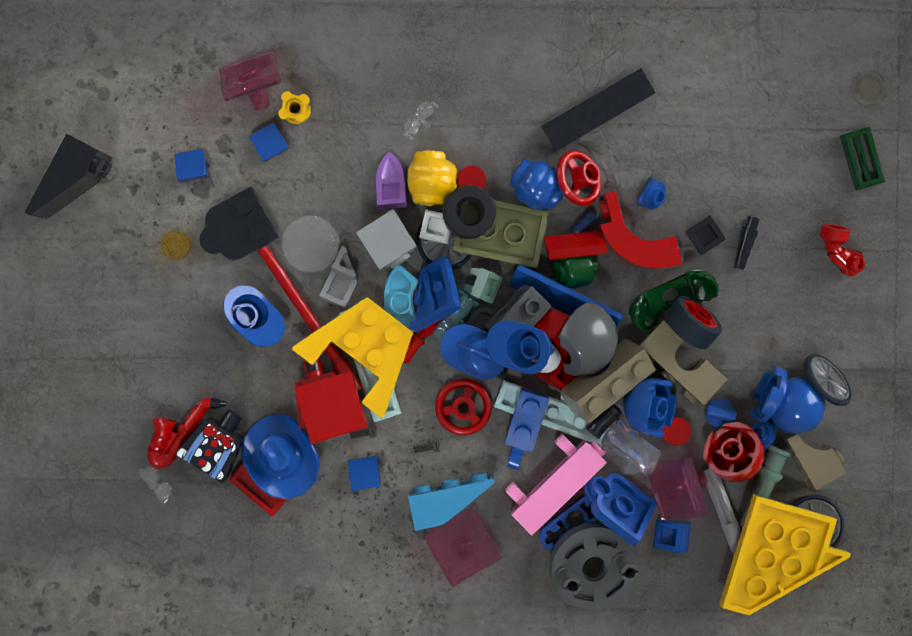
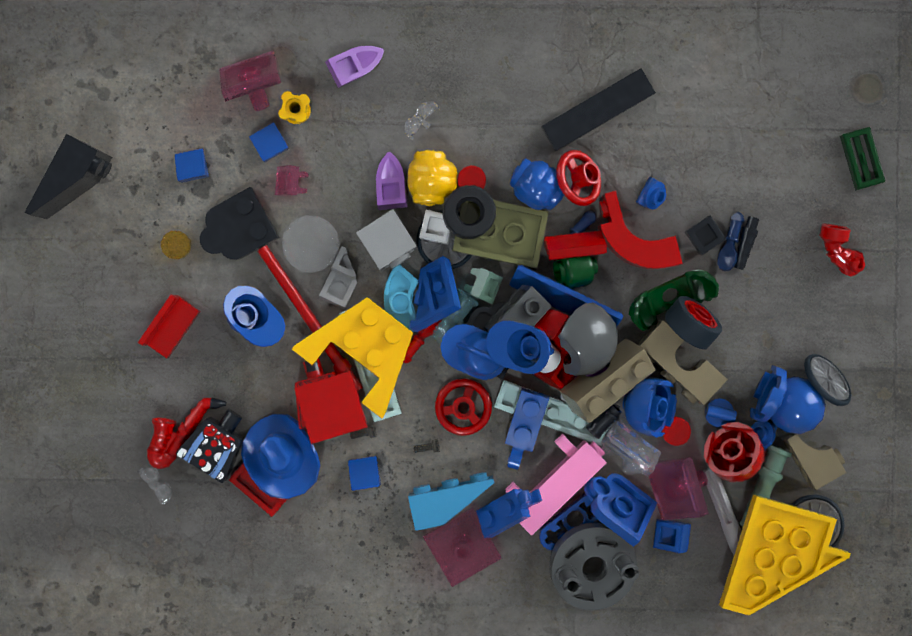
(169, 325): none -> red panel
(287, 181): none -> clear pink tile
(353, 64): none -> medium lavender plate
(507, 511): none -> blue plate
(728, 255): none -> dark blue piece

